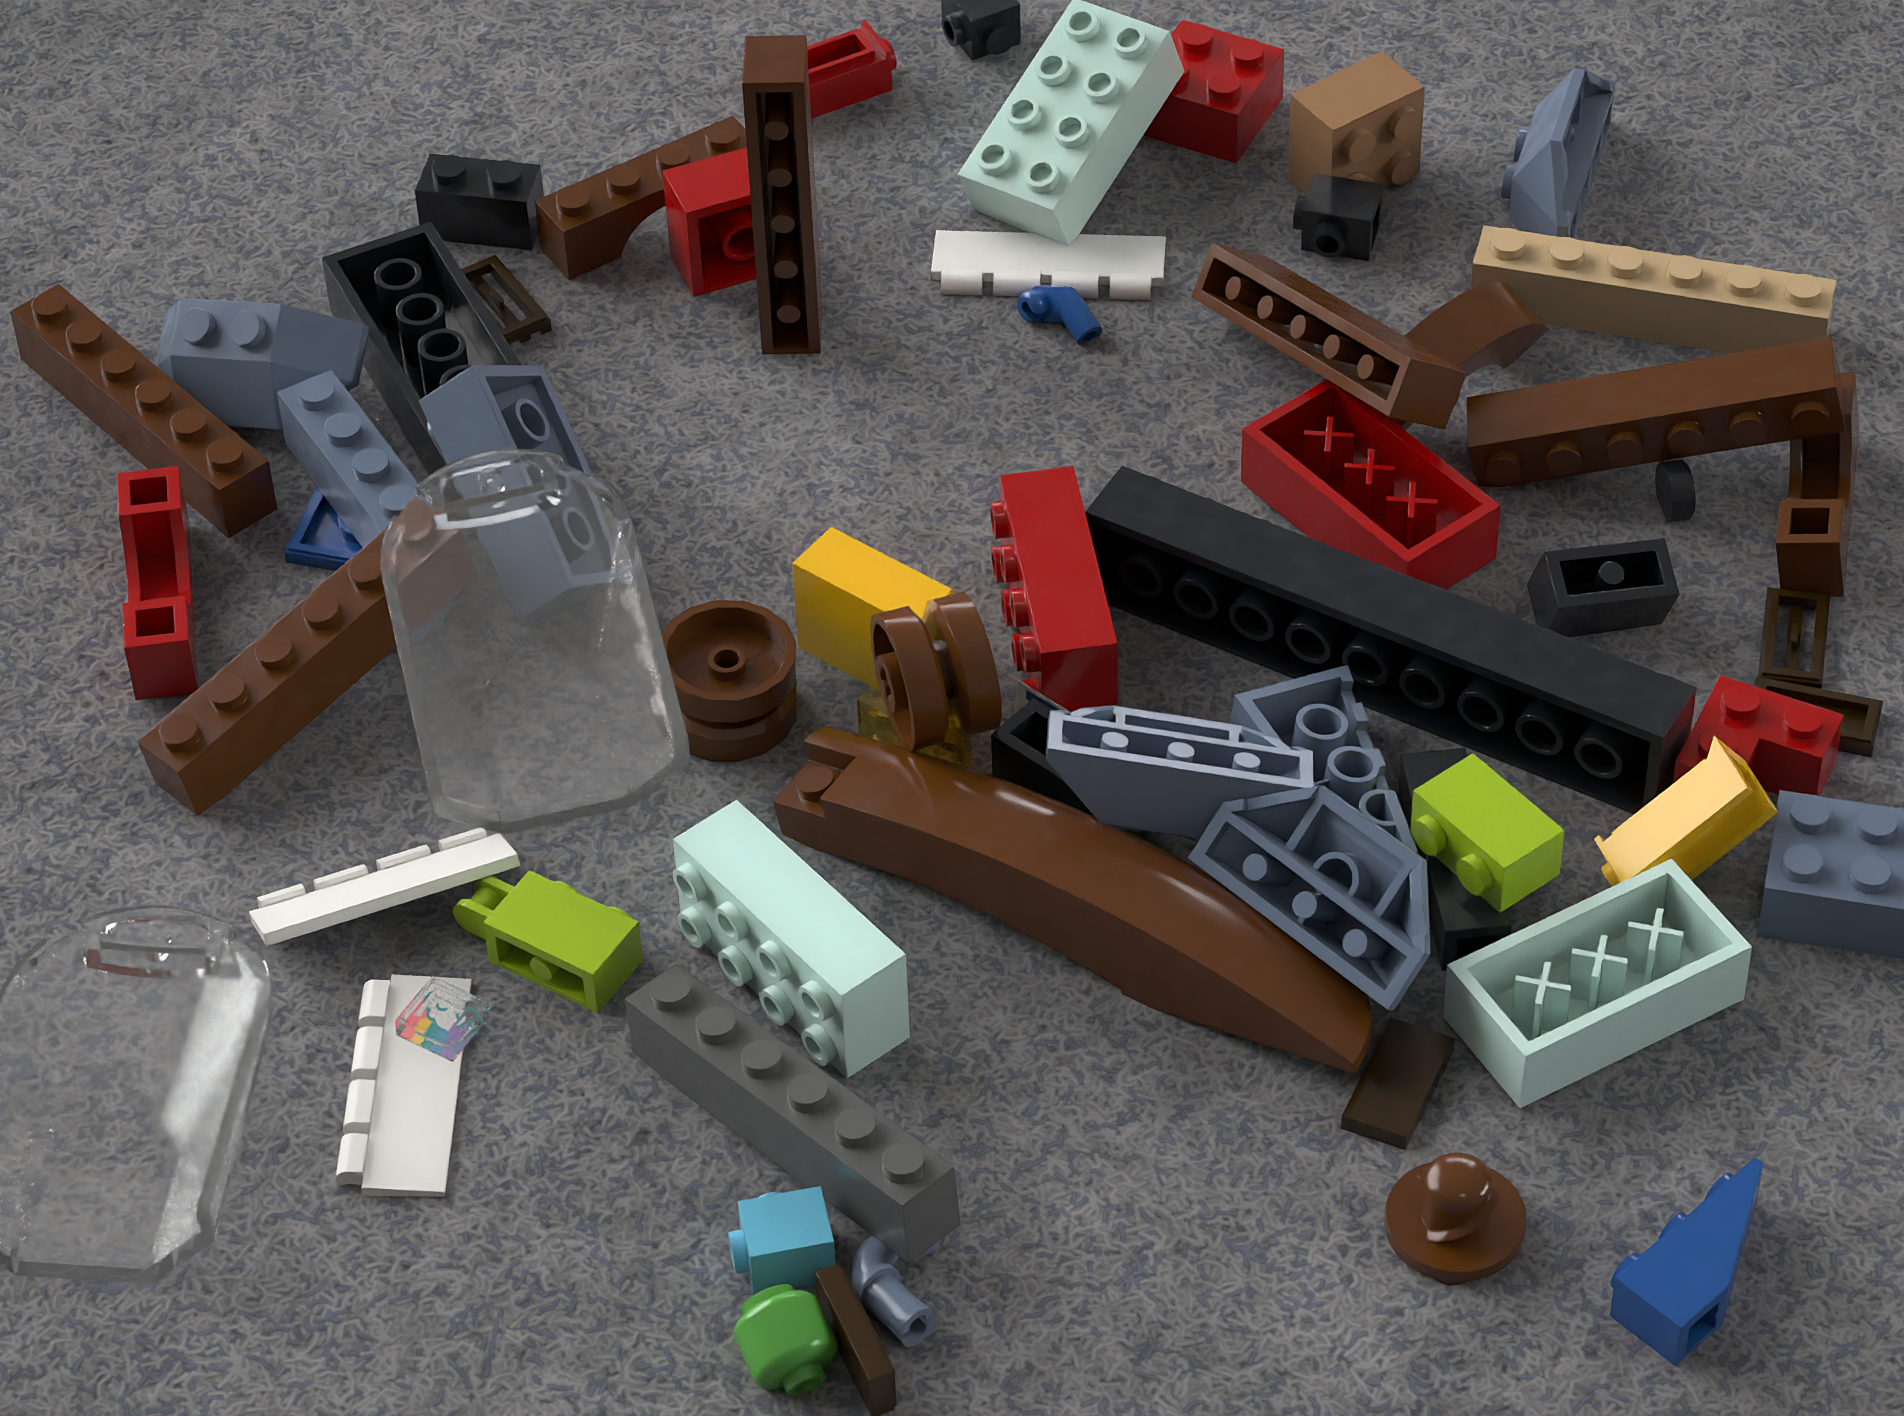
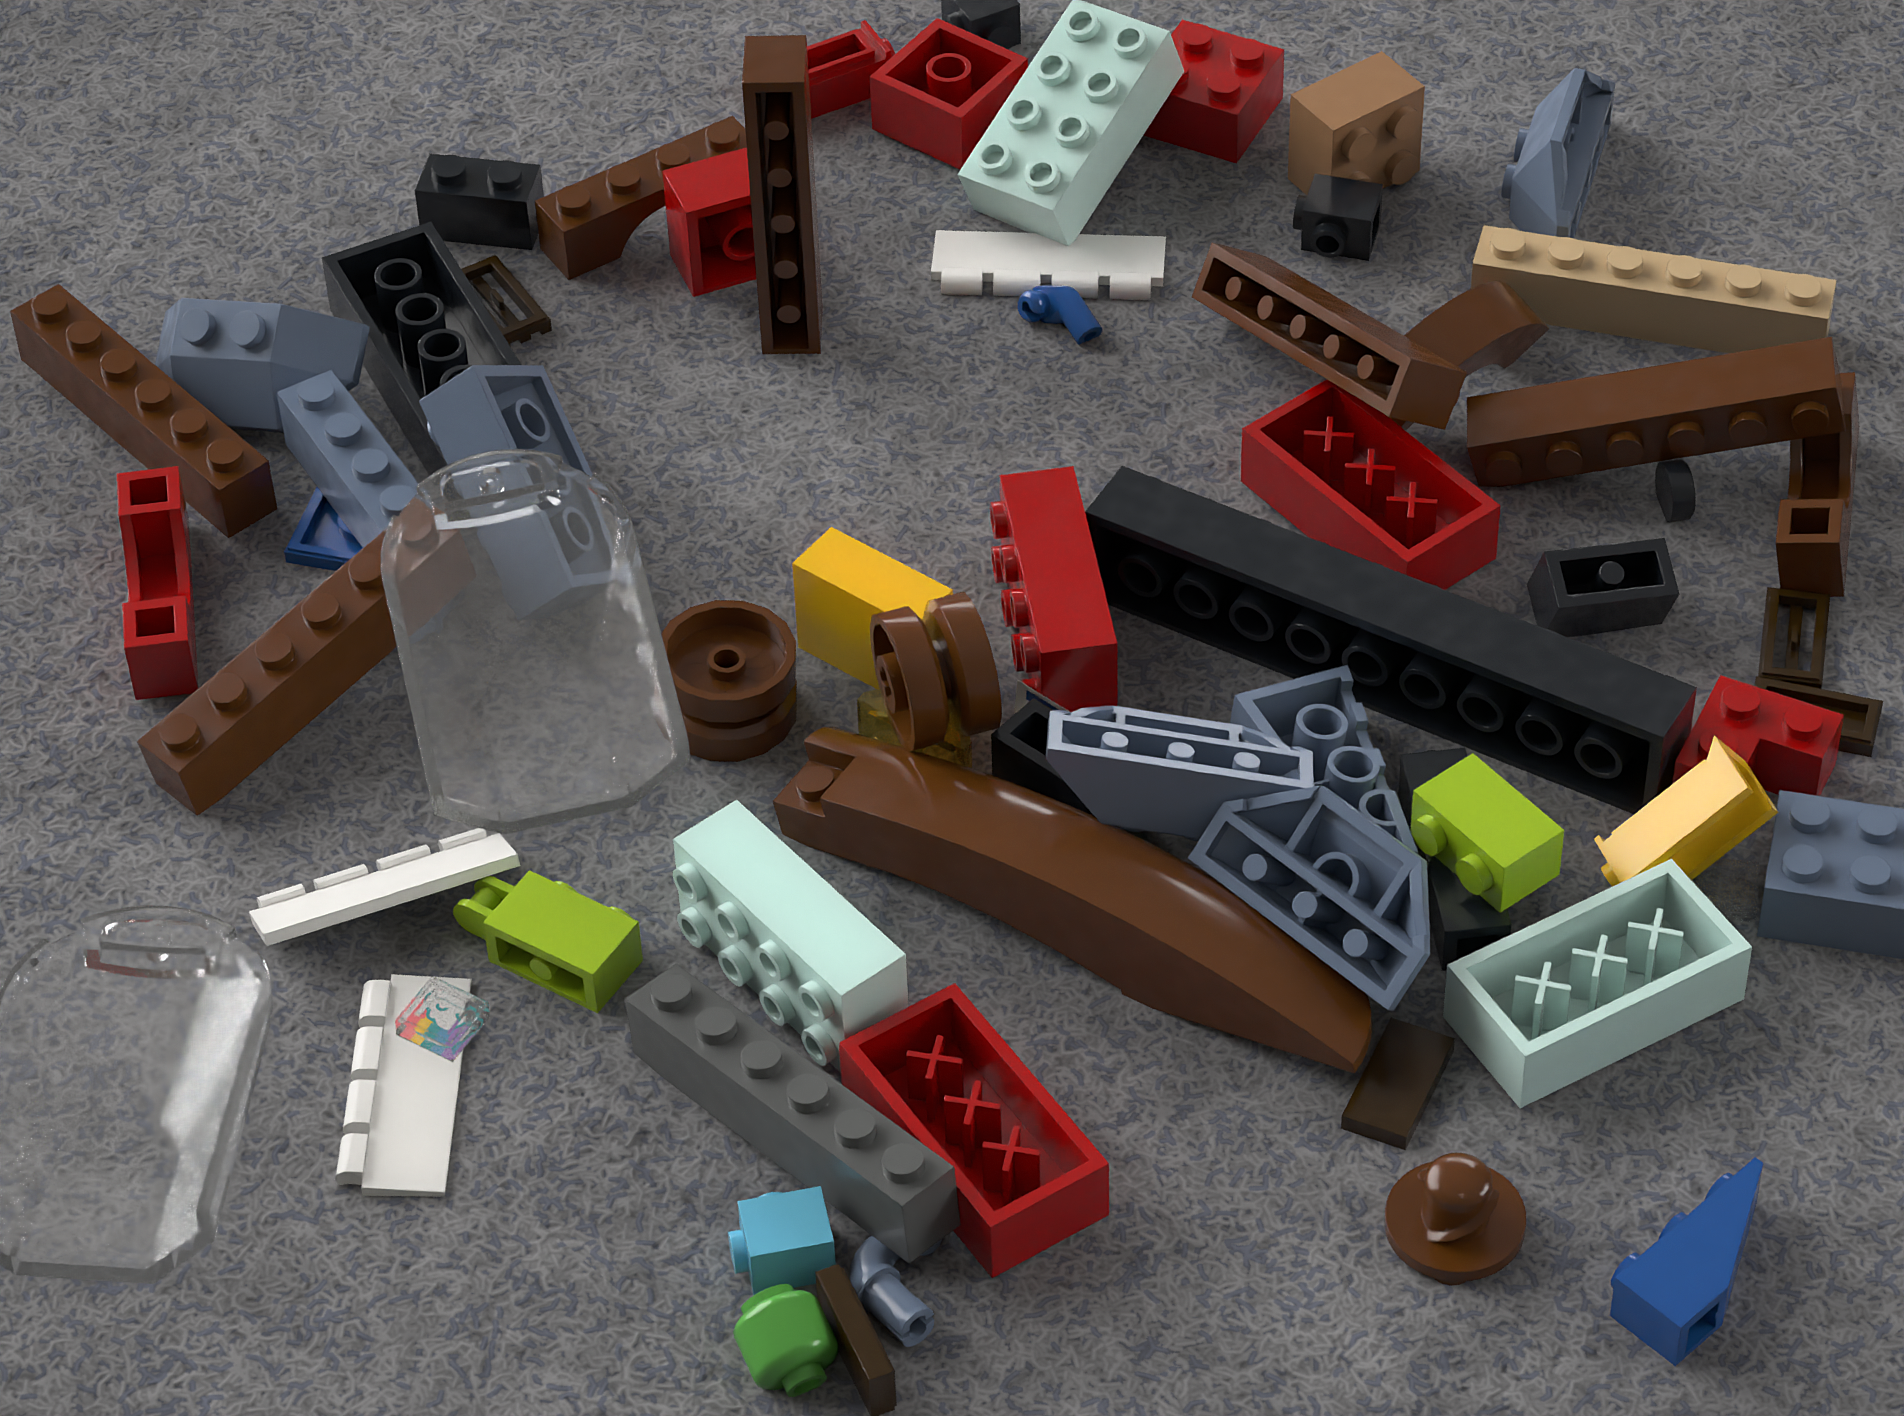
(943, 91): none -> red brick
(966, 1095): none -> red brick

